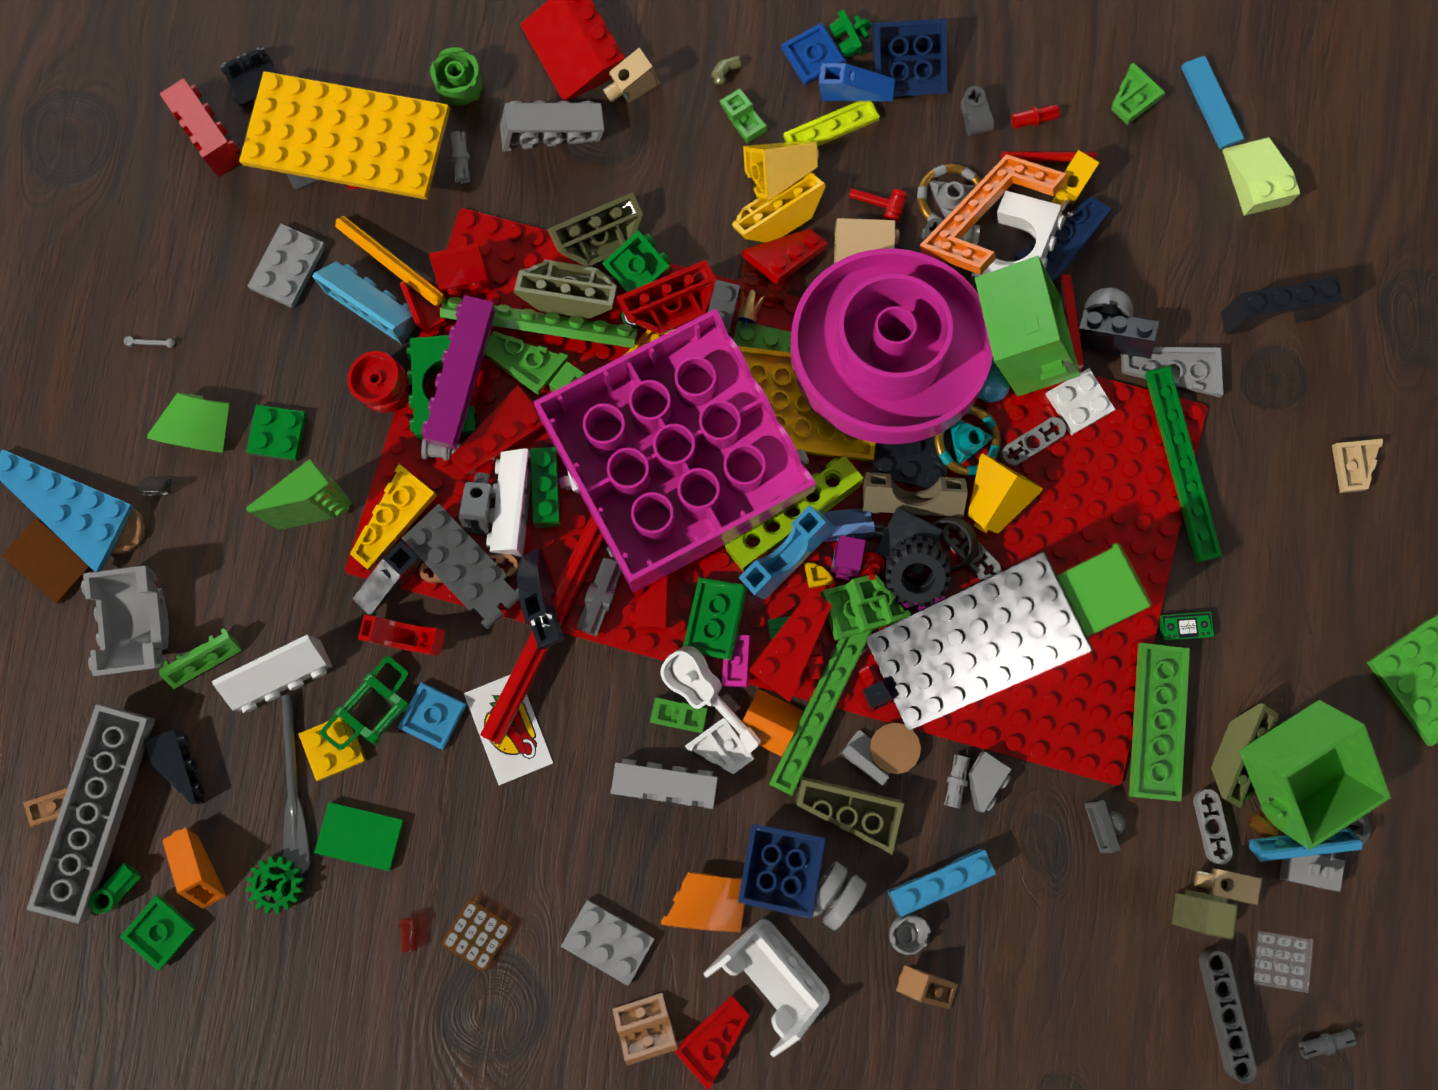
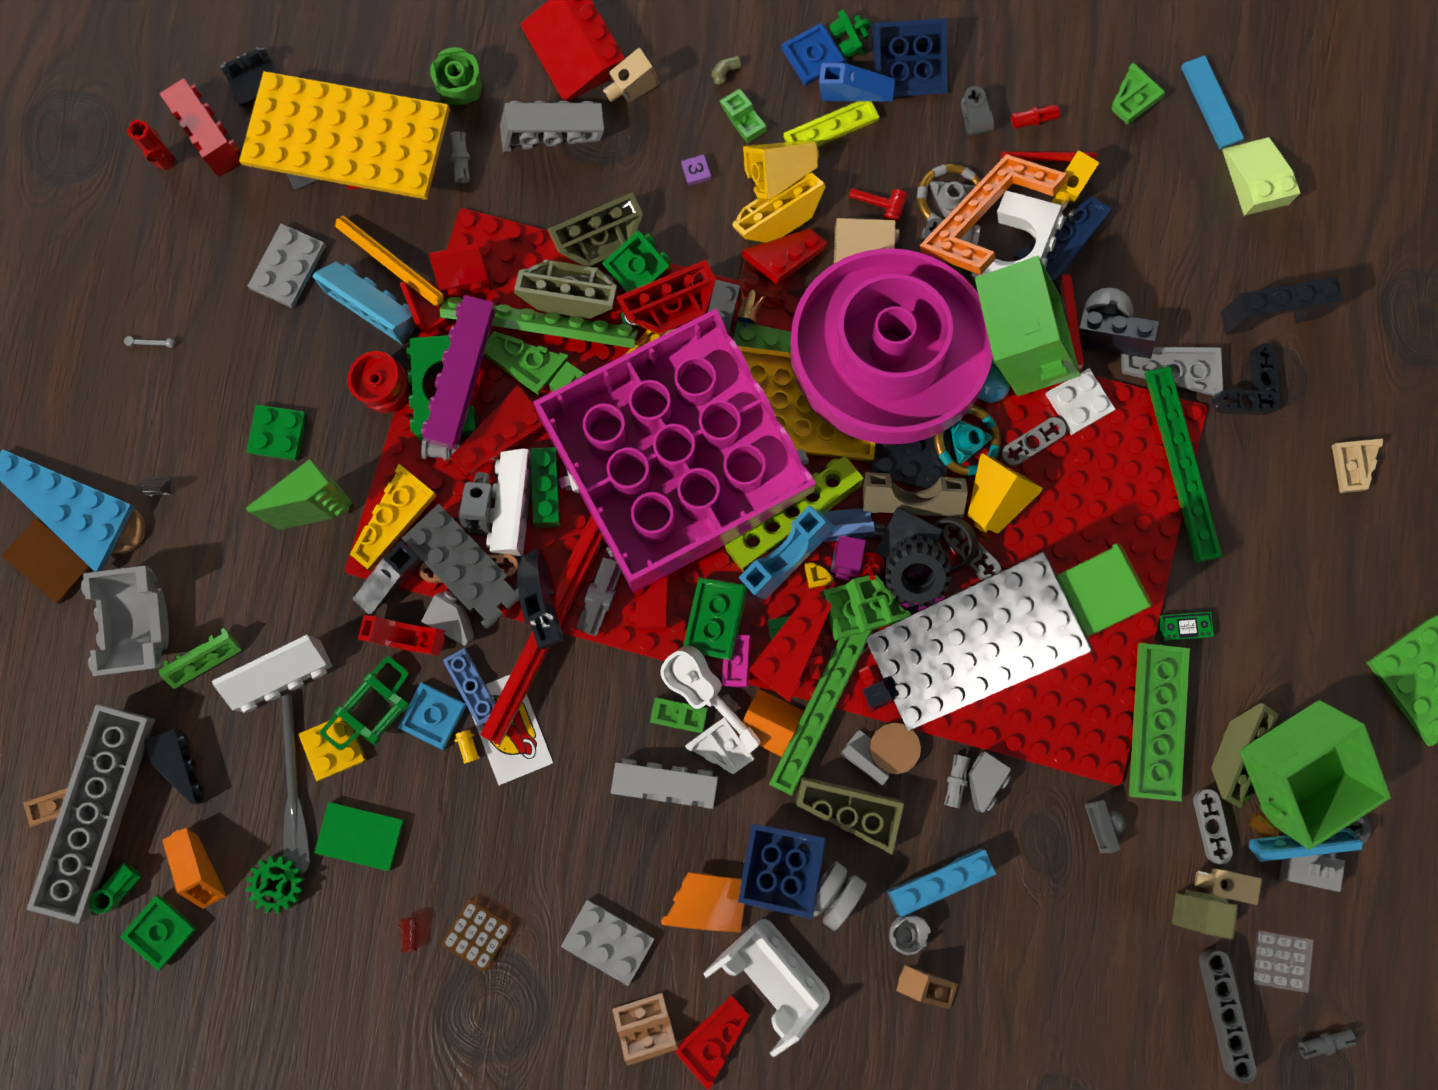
(151, 144): none -> red piece
(192, 423): bright green slope -> none
(449, 615): none -> light grey slope
(463, 673): none -> medium blue tile
(467, 746): none -> yellow pin
(696, 170): none -> medium lavender tile
(1260, 391): none -> black beam

